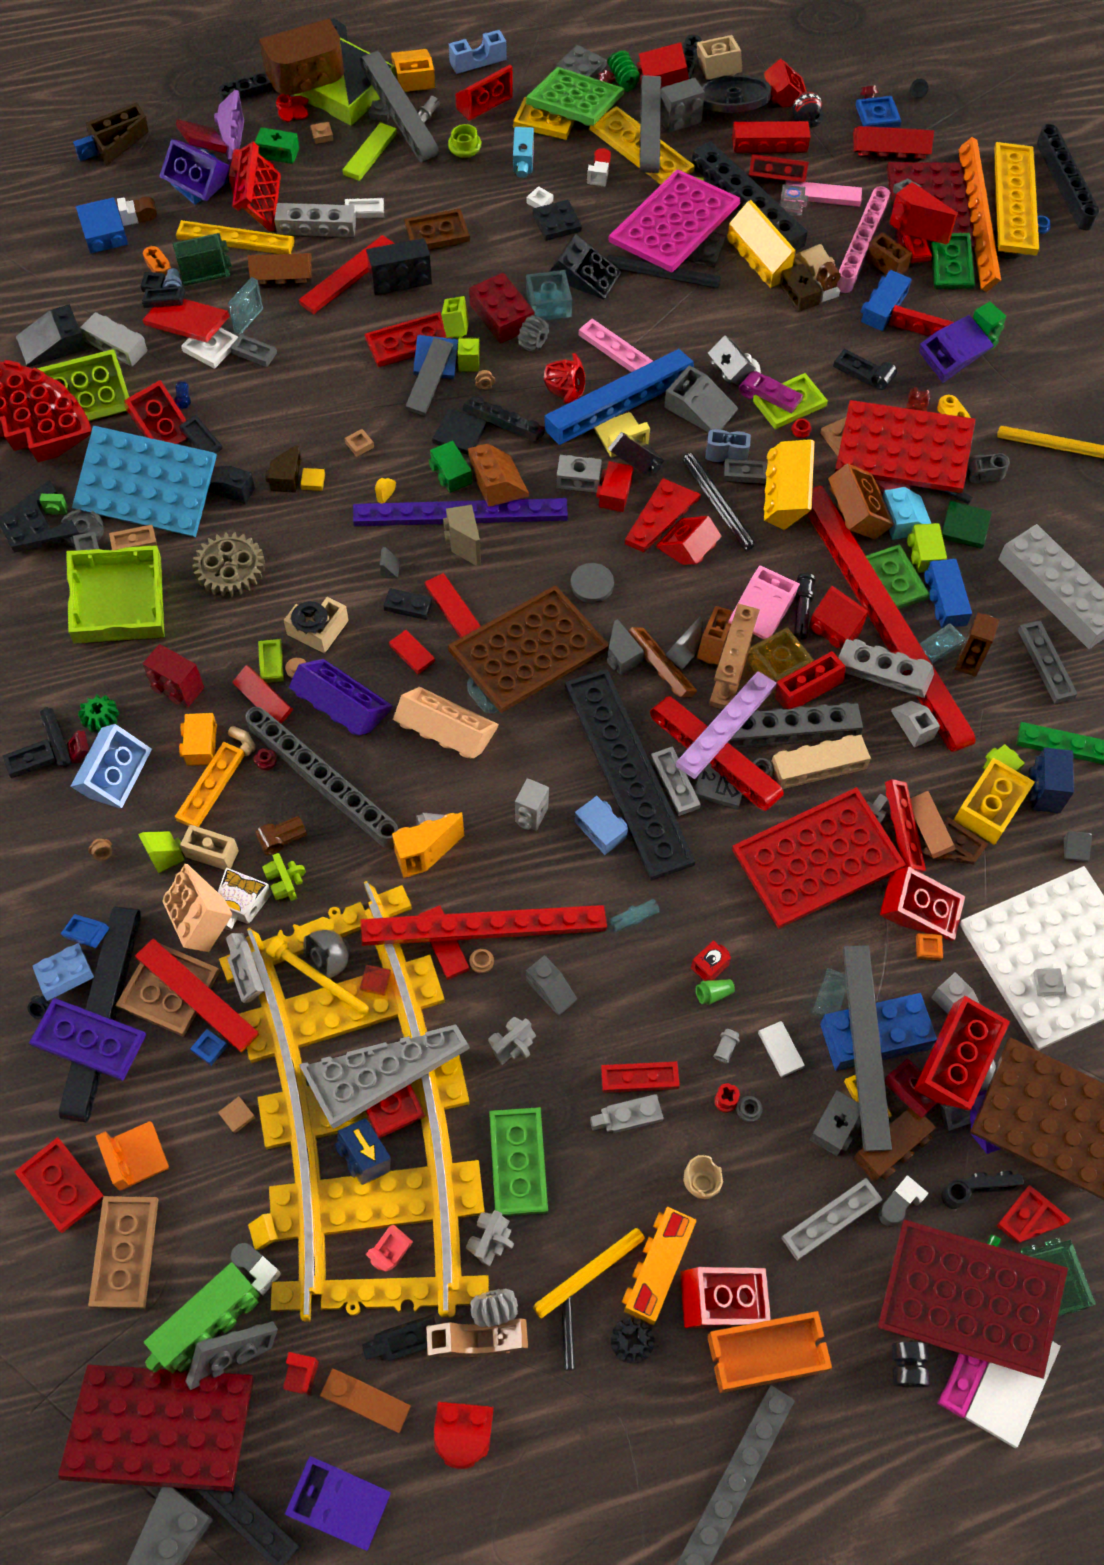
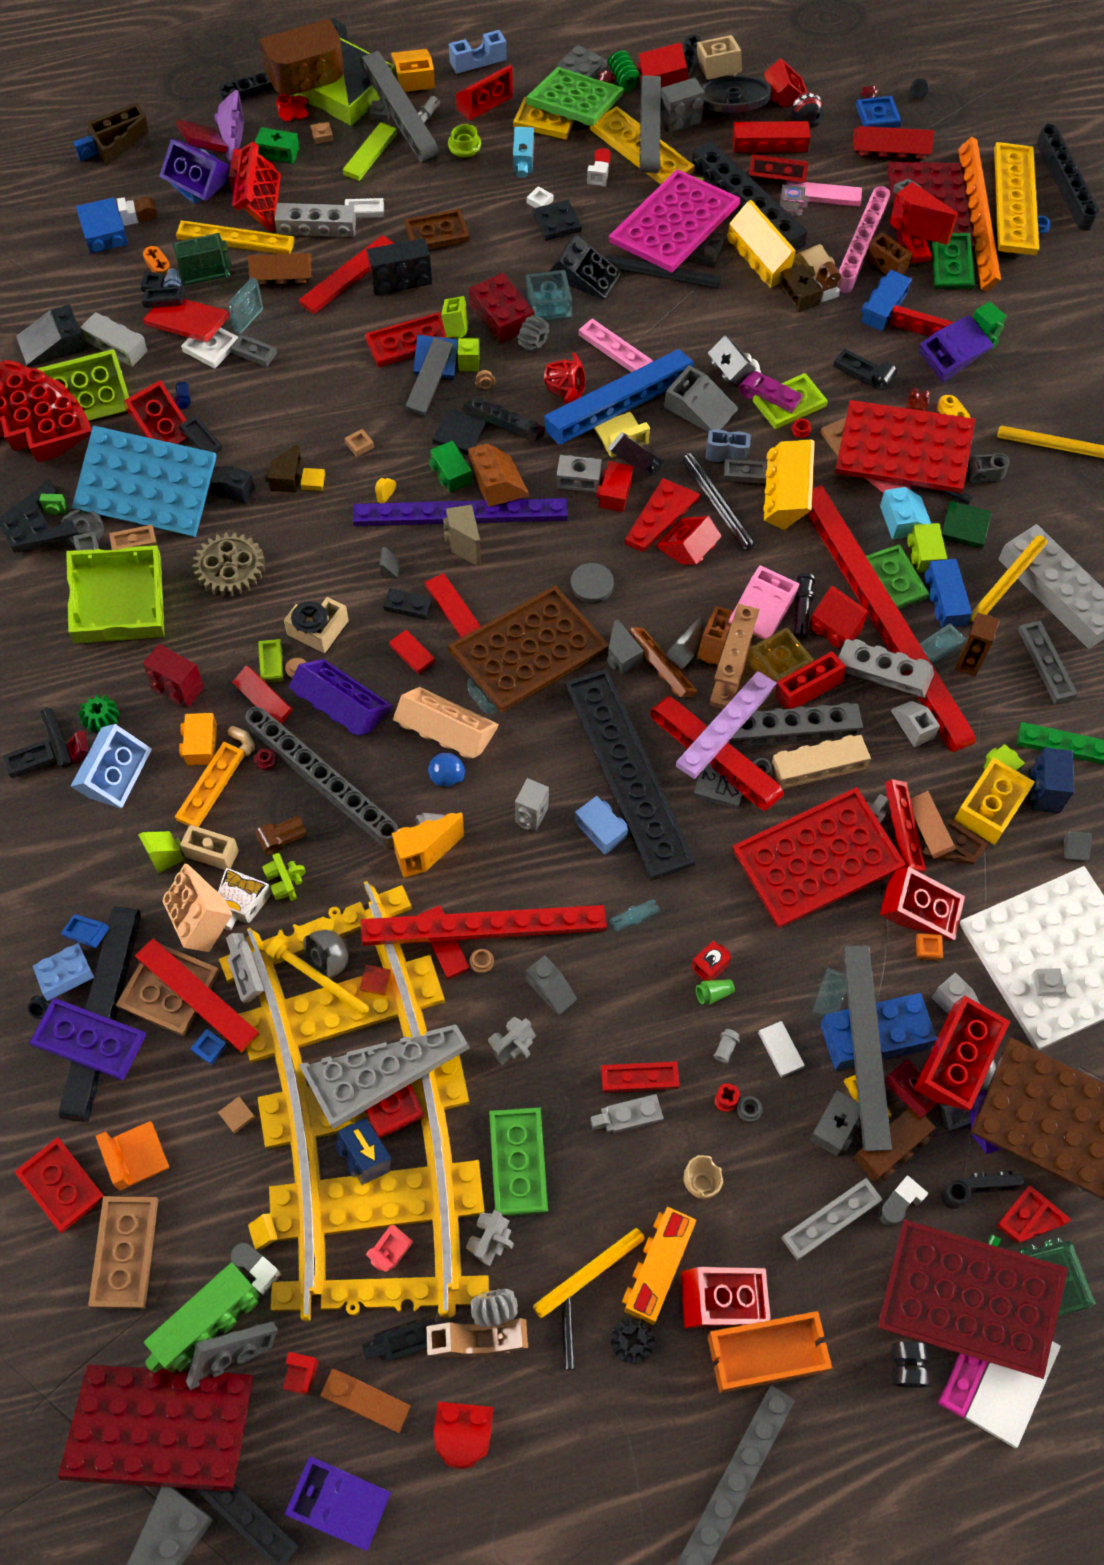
(100, 849): medium nougat plate -> none
(446, 769): none -> blue hair
(675, 781): light grey plate -> none
(860, 501): dark orange brick -> none
(1010, 576): none -> yellow axle

